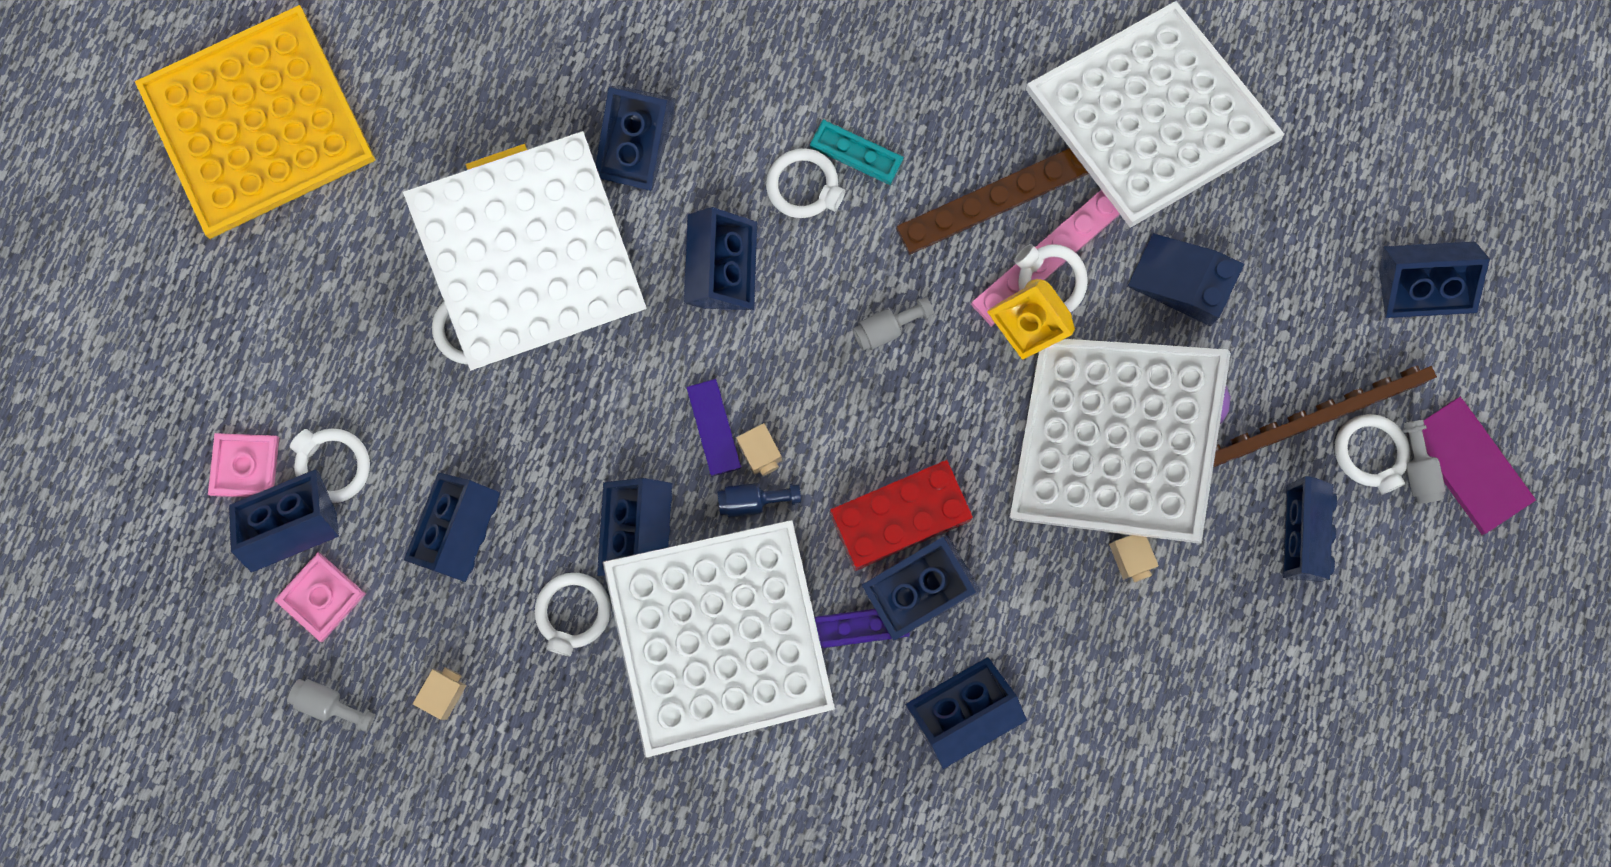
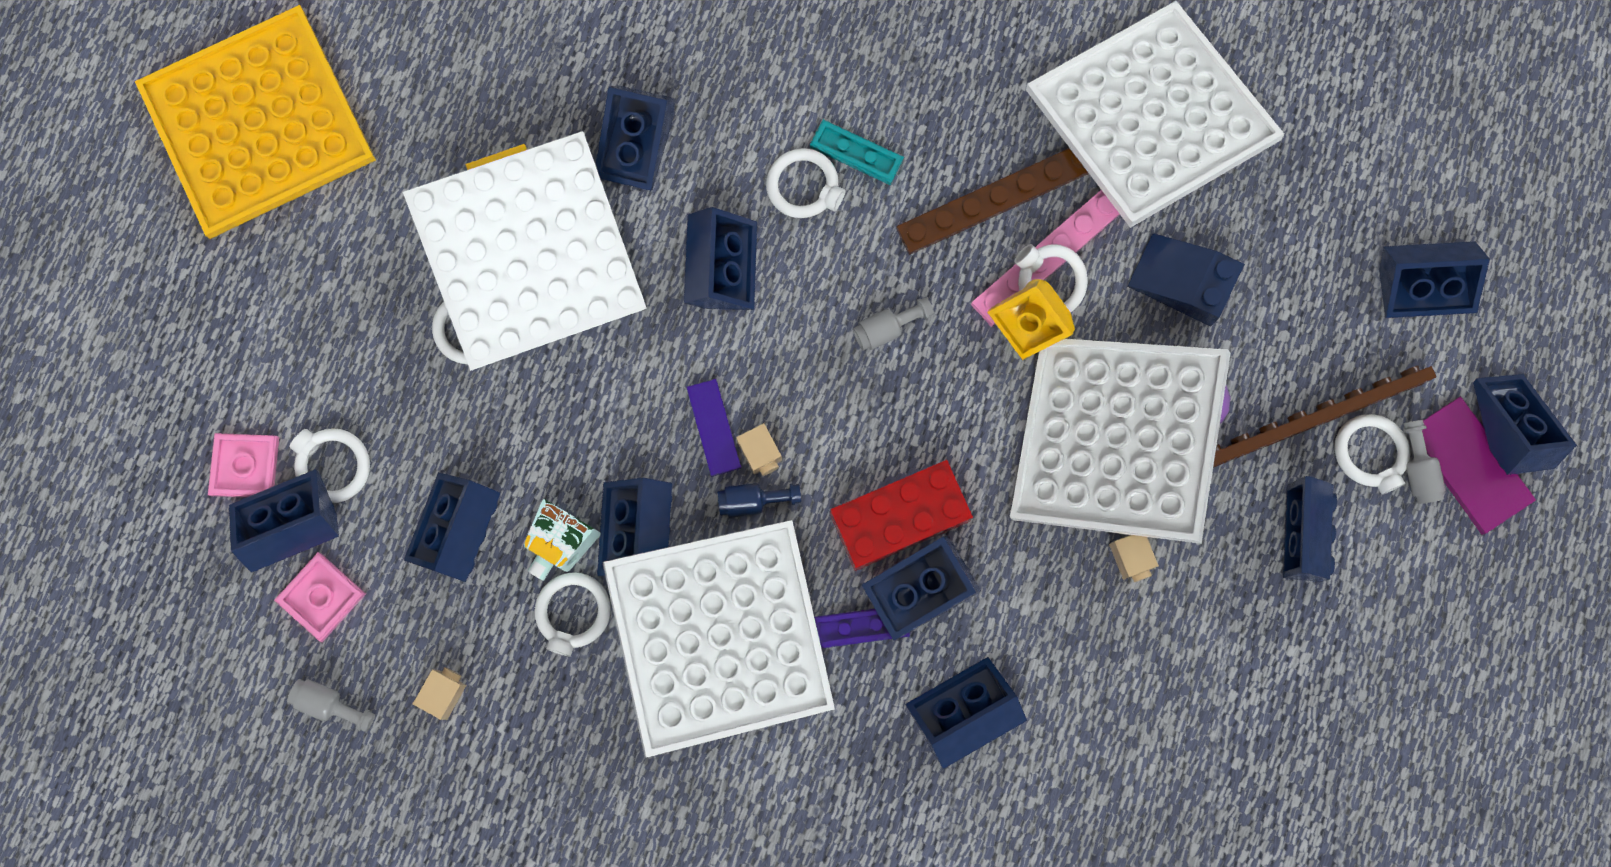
(557, 540): none -> torso
(1520, 425): none -> dark blue slope

